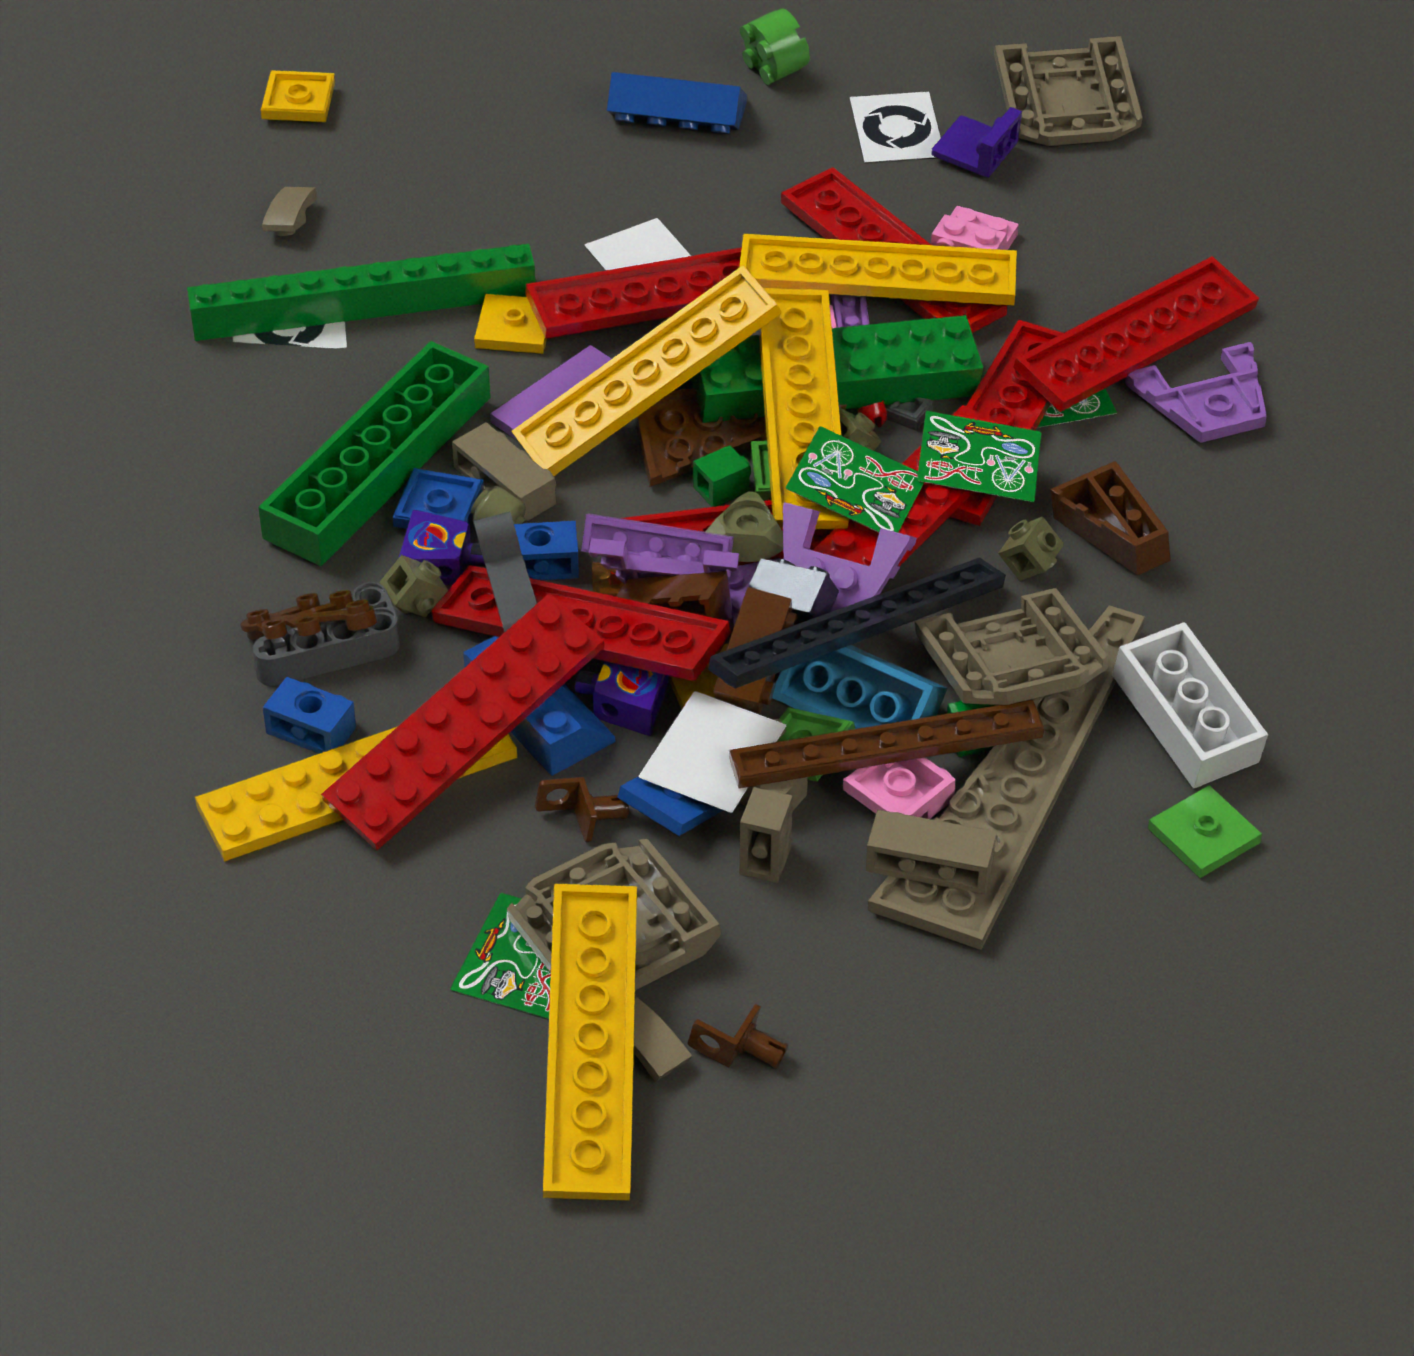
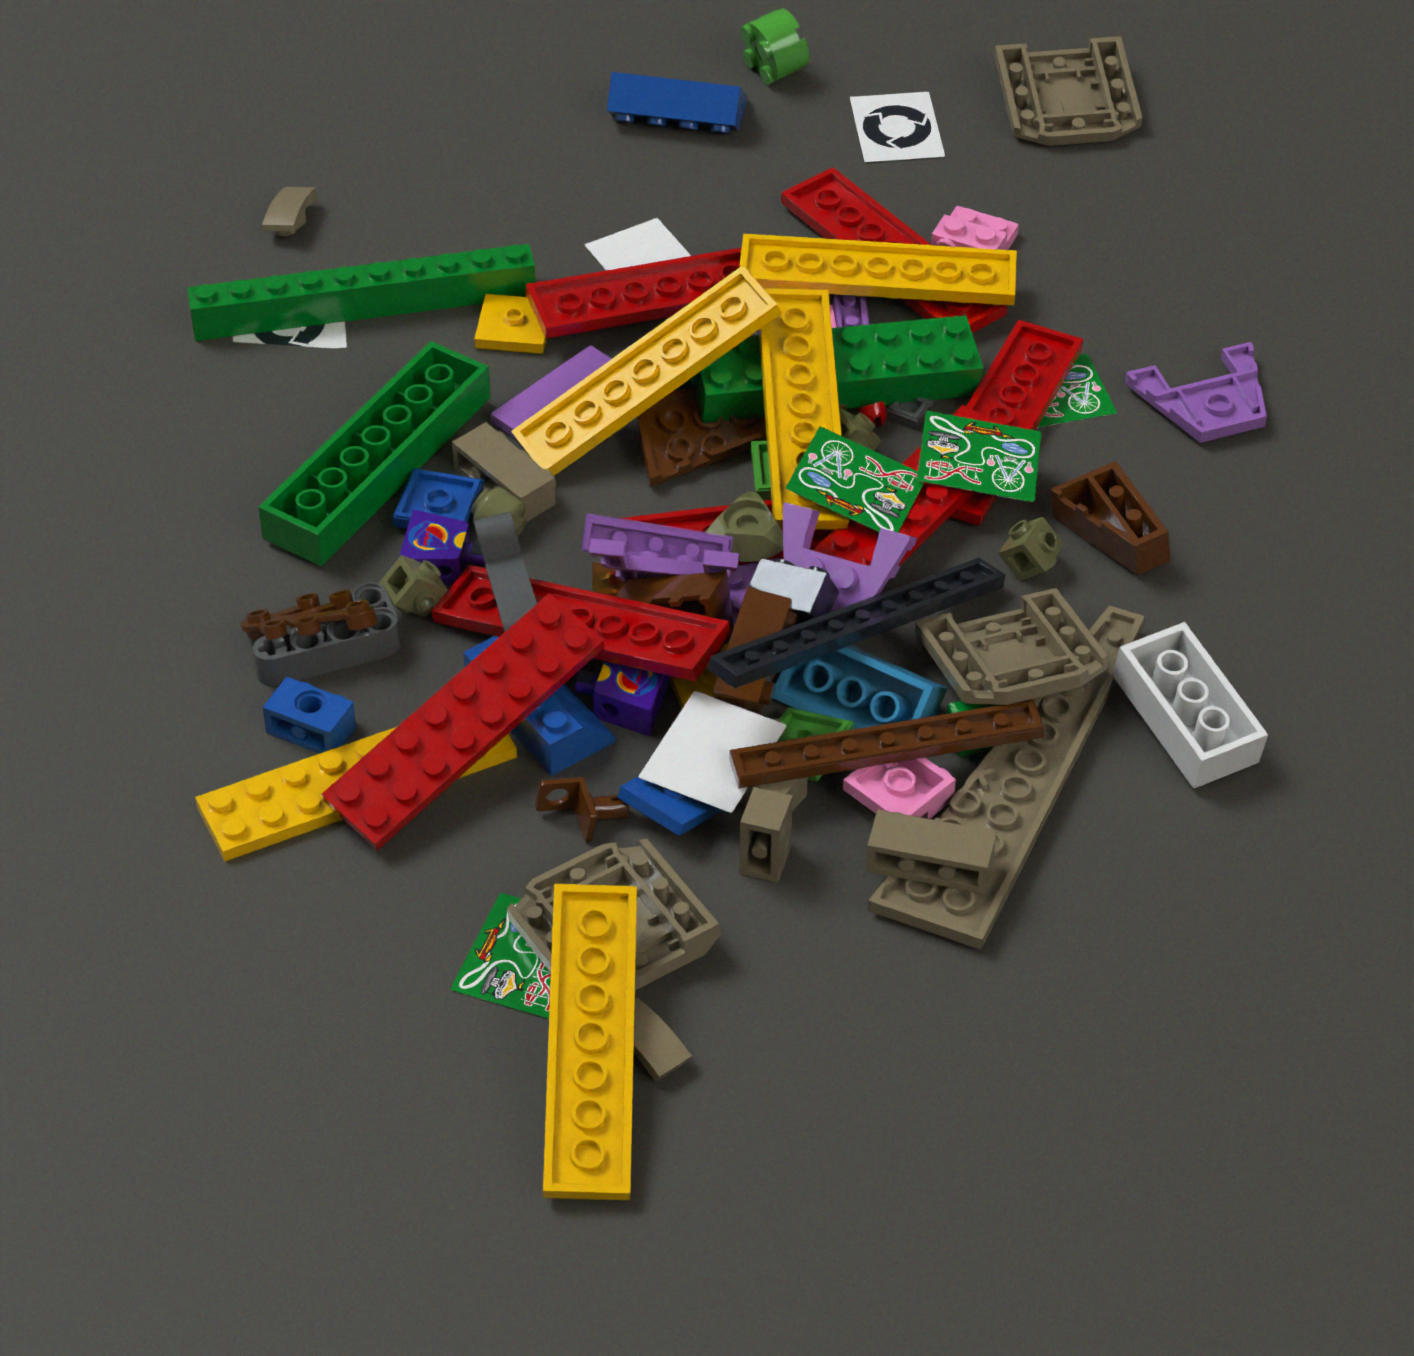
(298, 96): yellow plate -> none
(549, 549): blue brick -> none
(721, 476): green brick -> none
(746, 1039): reddish brown bracket -> none
(979, 145): dark purple bracket -> none
(1135, 333): red plate -> none
(1204, 831): bright green plate -> none

